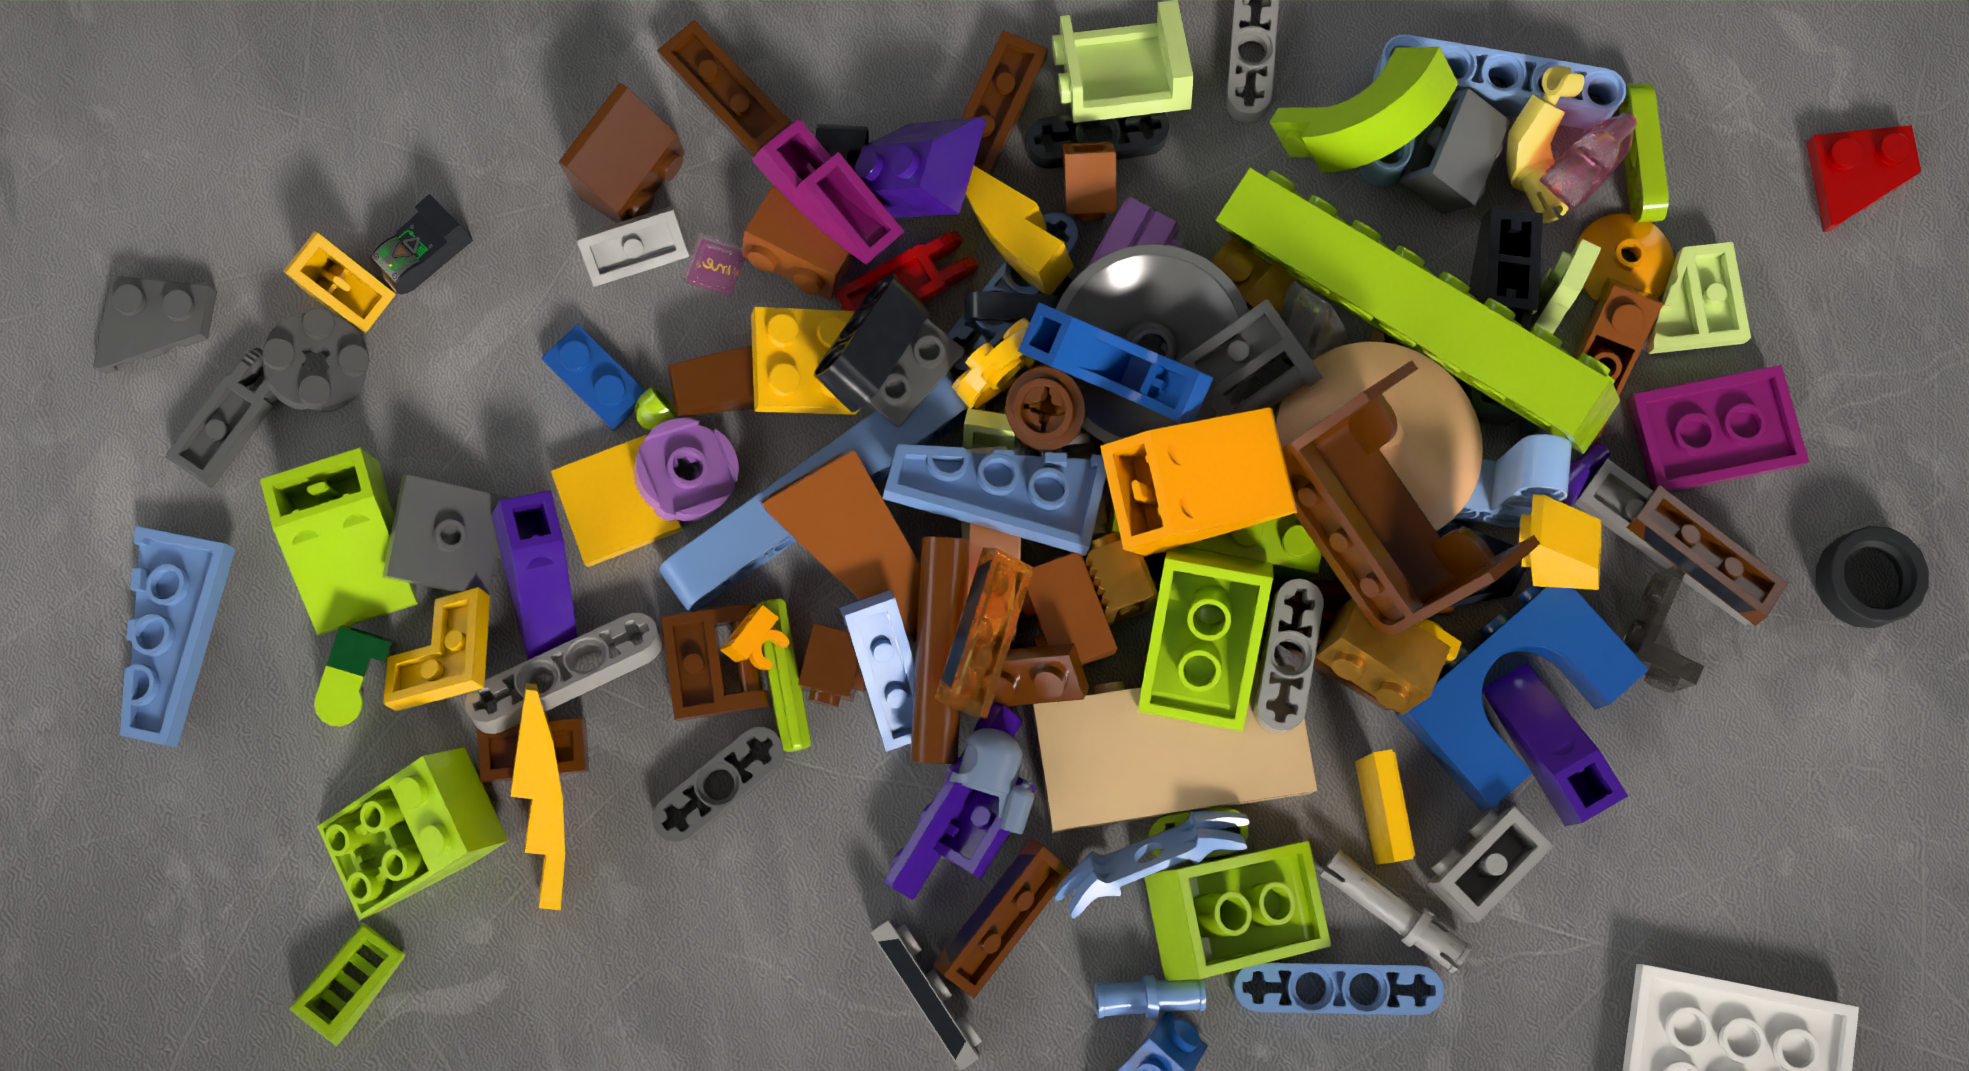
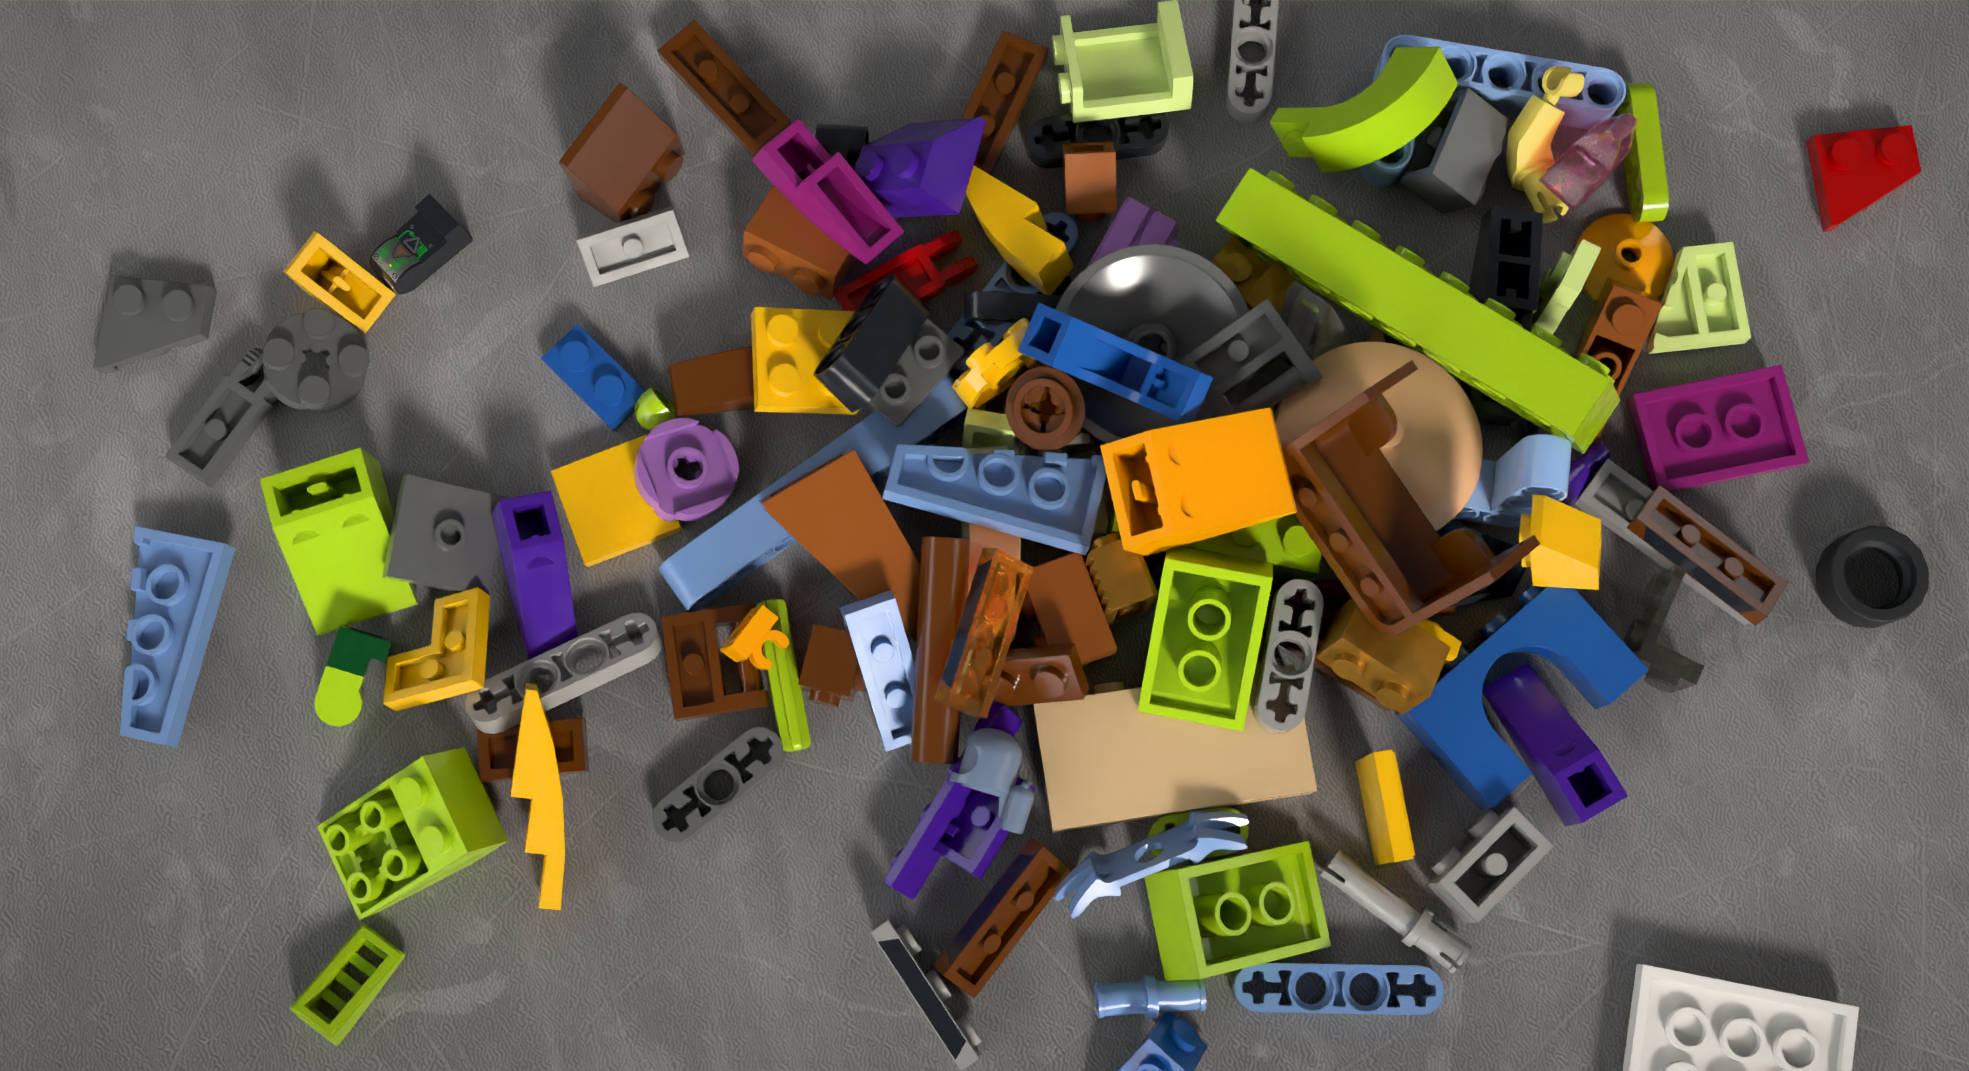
(714, 265): clear tile -> none

